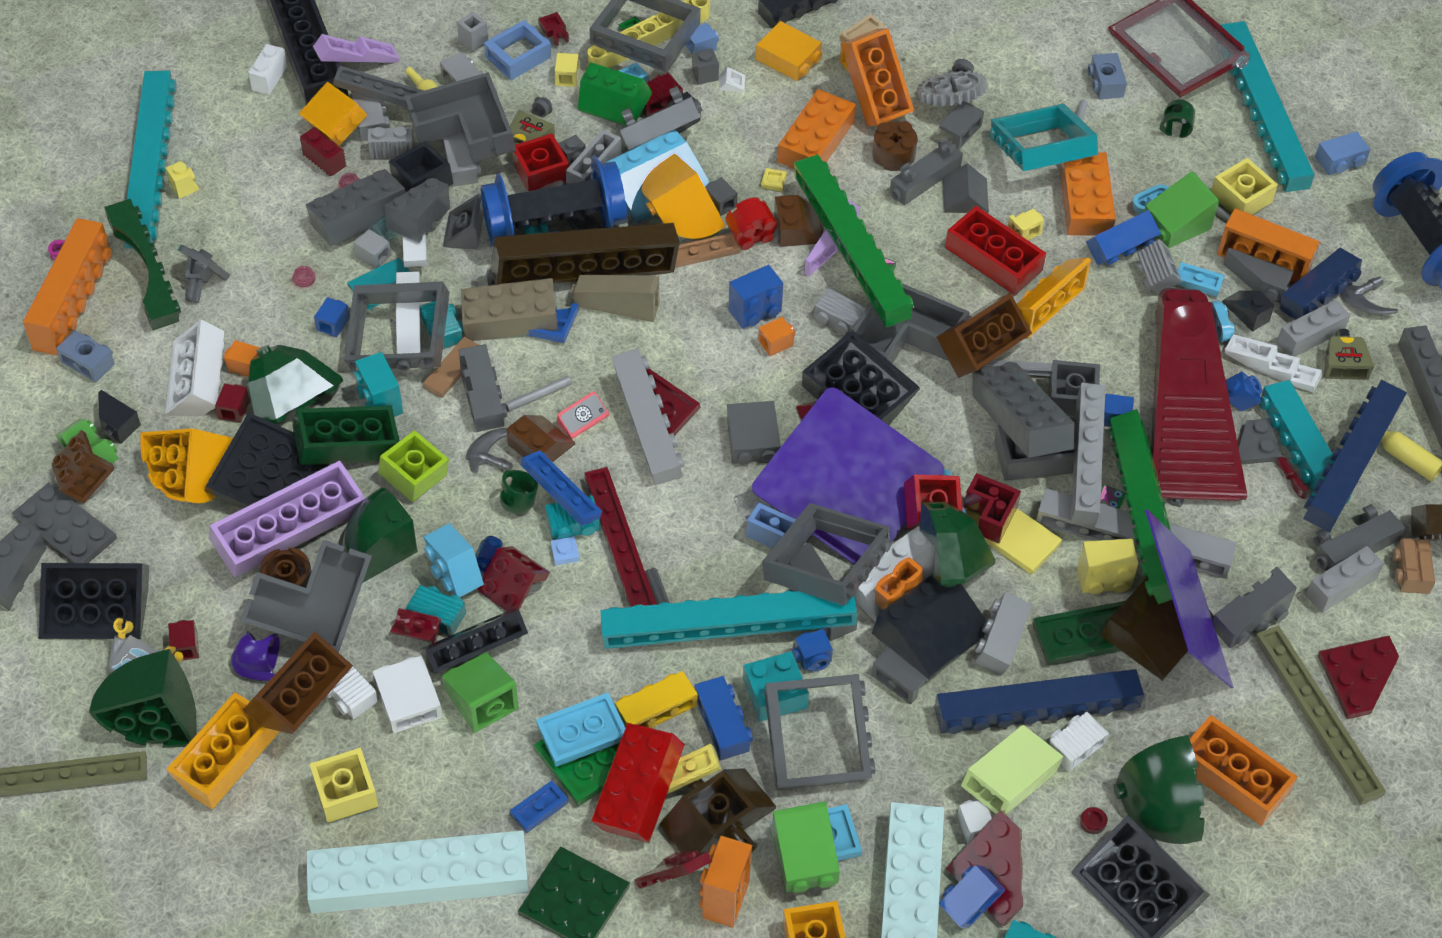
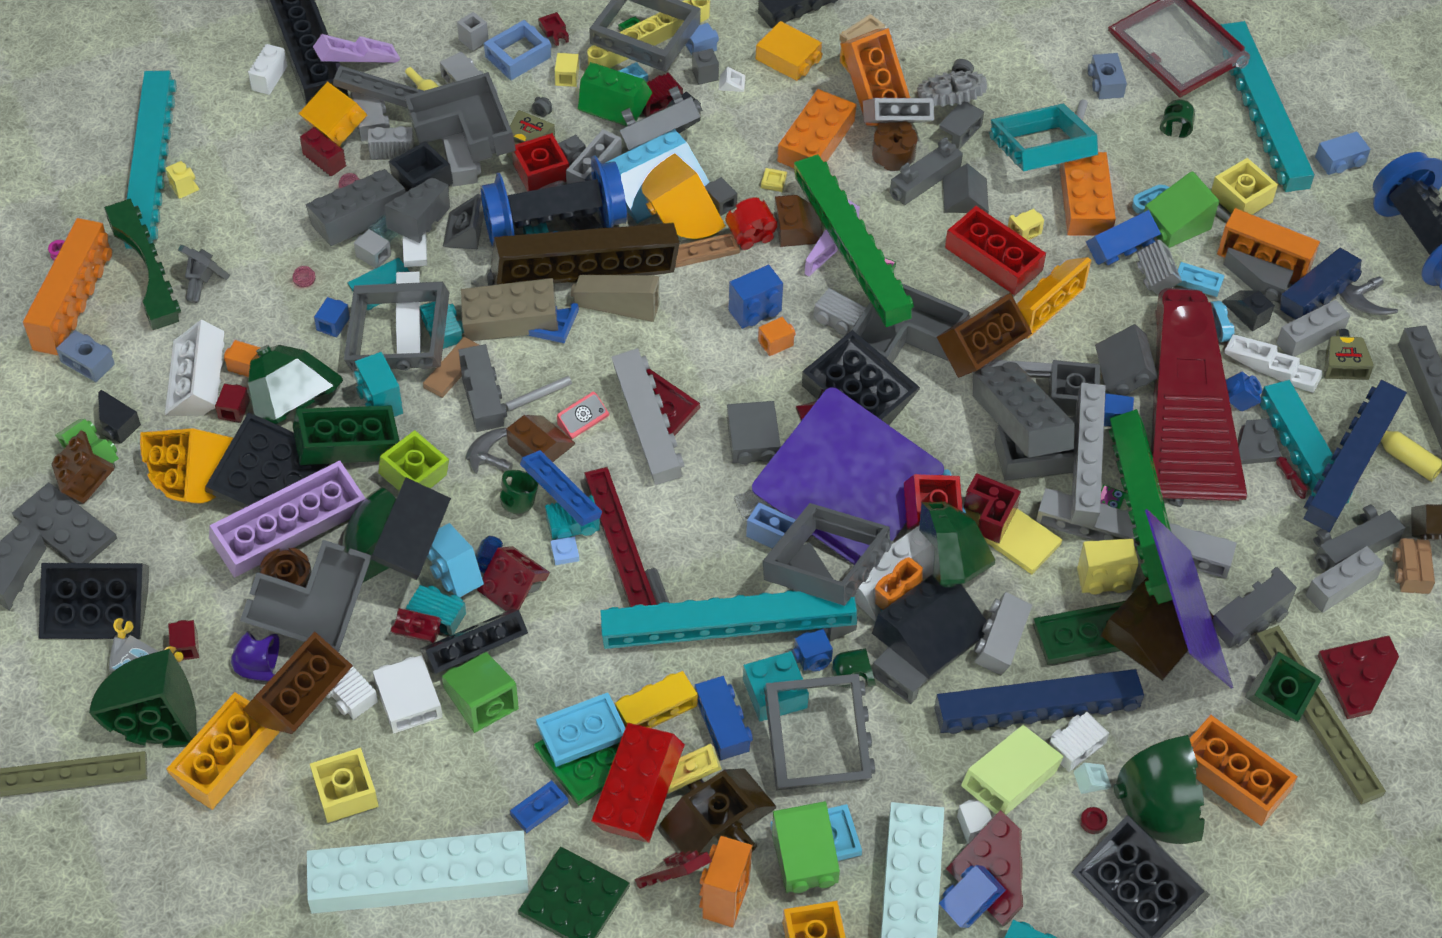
(410, 528): none -> black tile
(853, 663): none -> dark green helmet
(898, 110): none -> light grey brick
(1091, 778): none -> light aqua slope
(1126, 361): none -> dark grey brick
(1284, 687): none -> dark green slope

